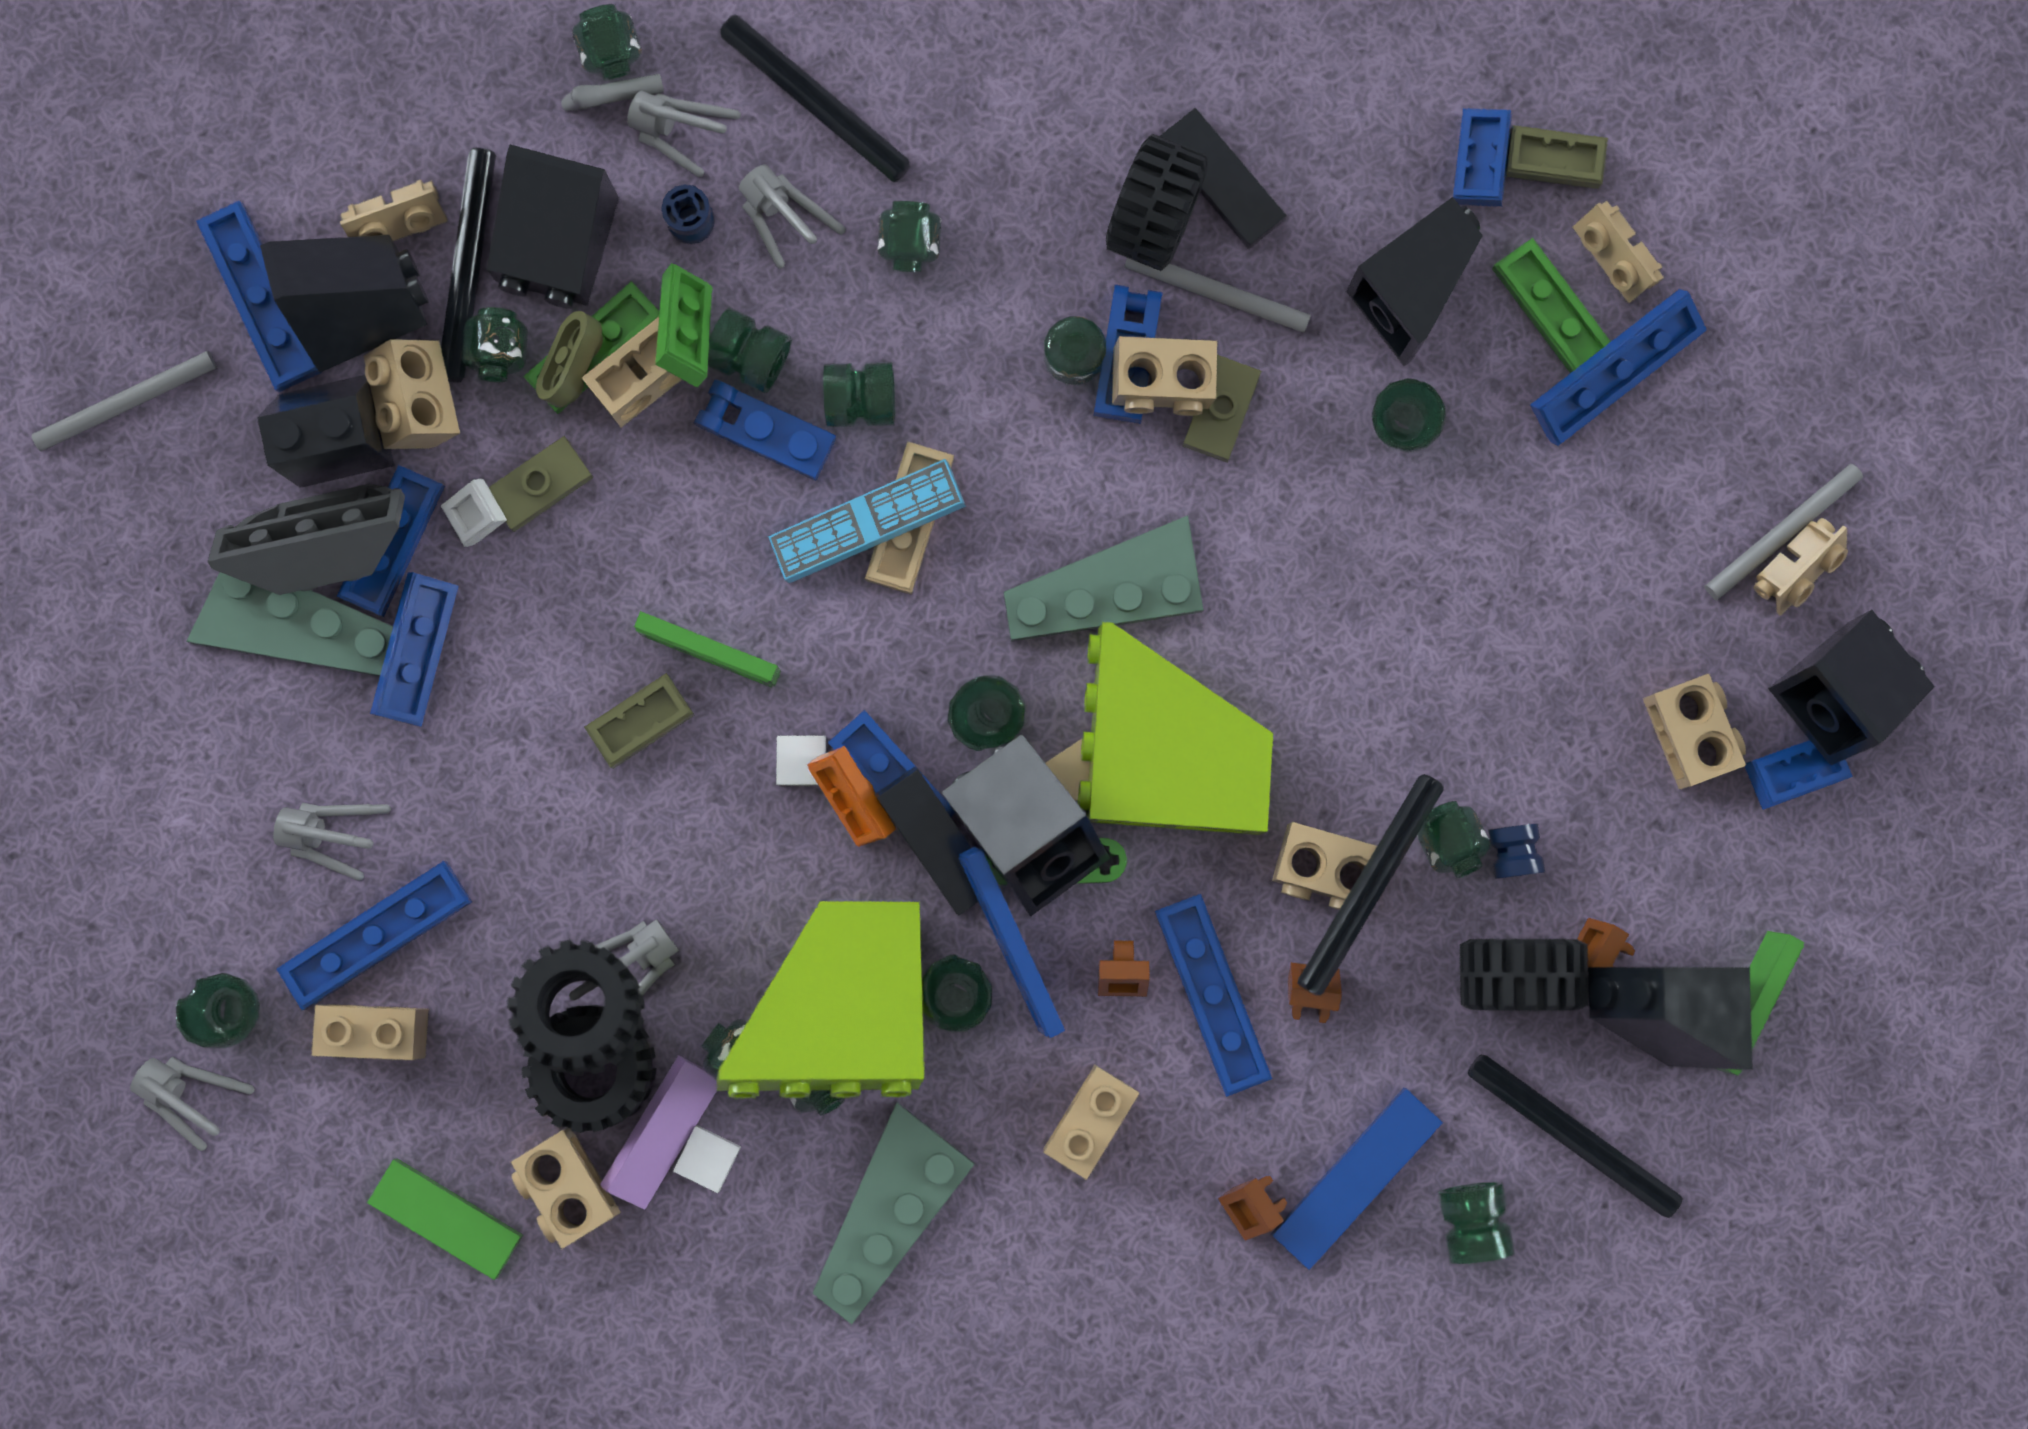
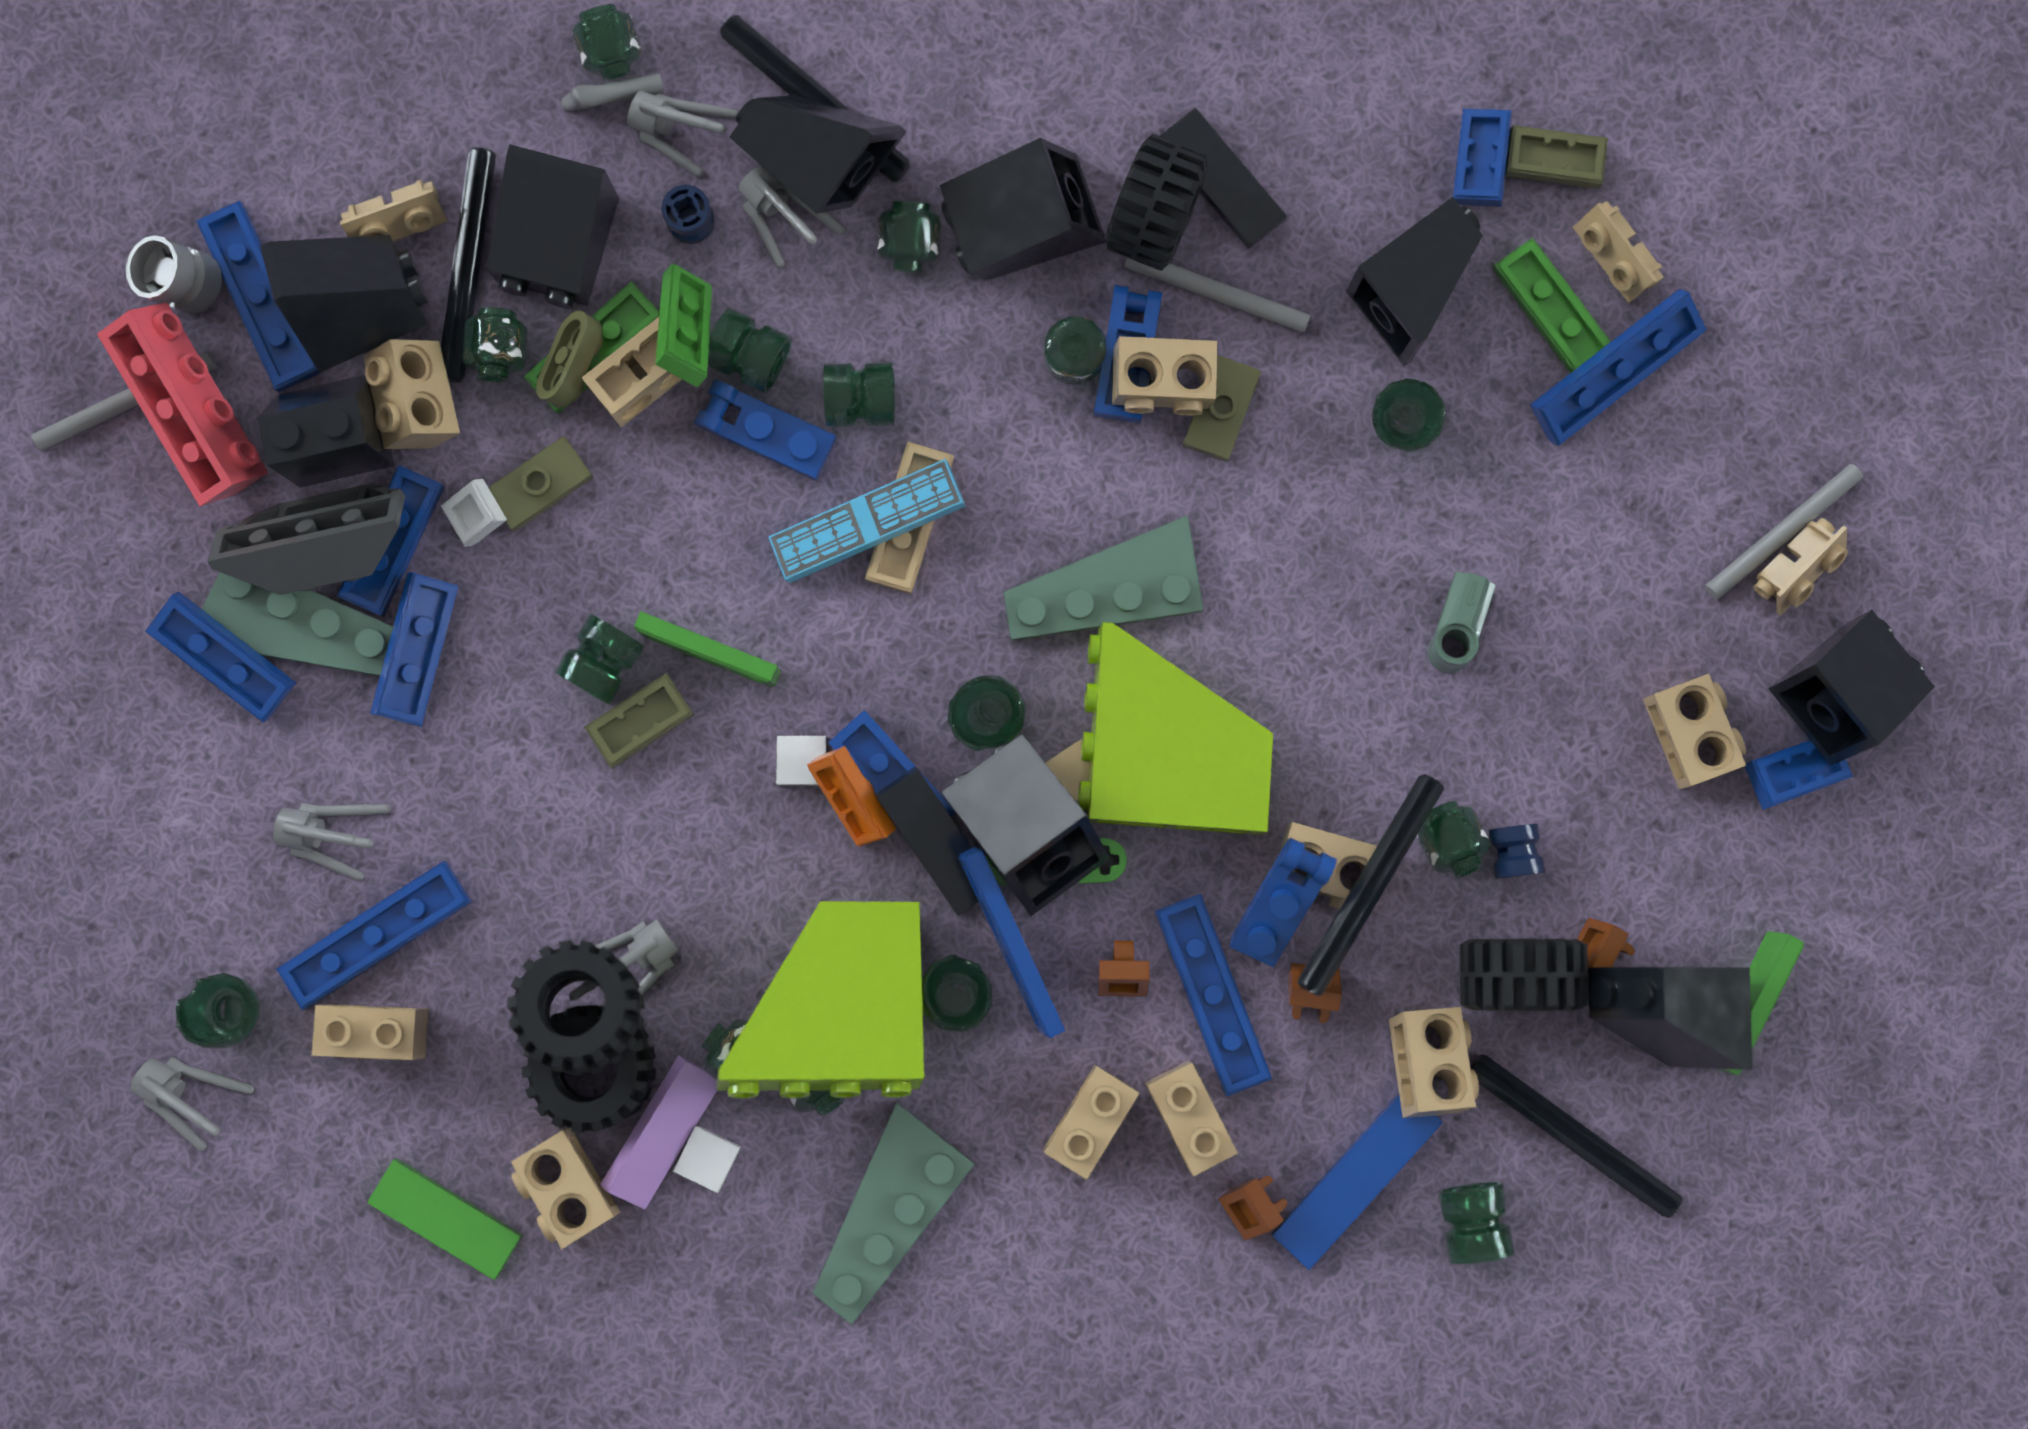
(173, 274): none -> light grey wheel
(182, 403): none -> coral brick
(220, 656): none -> blue tile
(582, 664): none -> clear green wheel
(815, 147): none -> black slope
(1021, 210): none -> black slope
(1191, 1118): none -> tan brick
(1281, 902): none -> blue plate
(1419, 1062): none -> tan brick
(1461, 619): none -> sand green piece

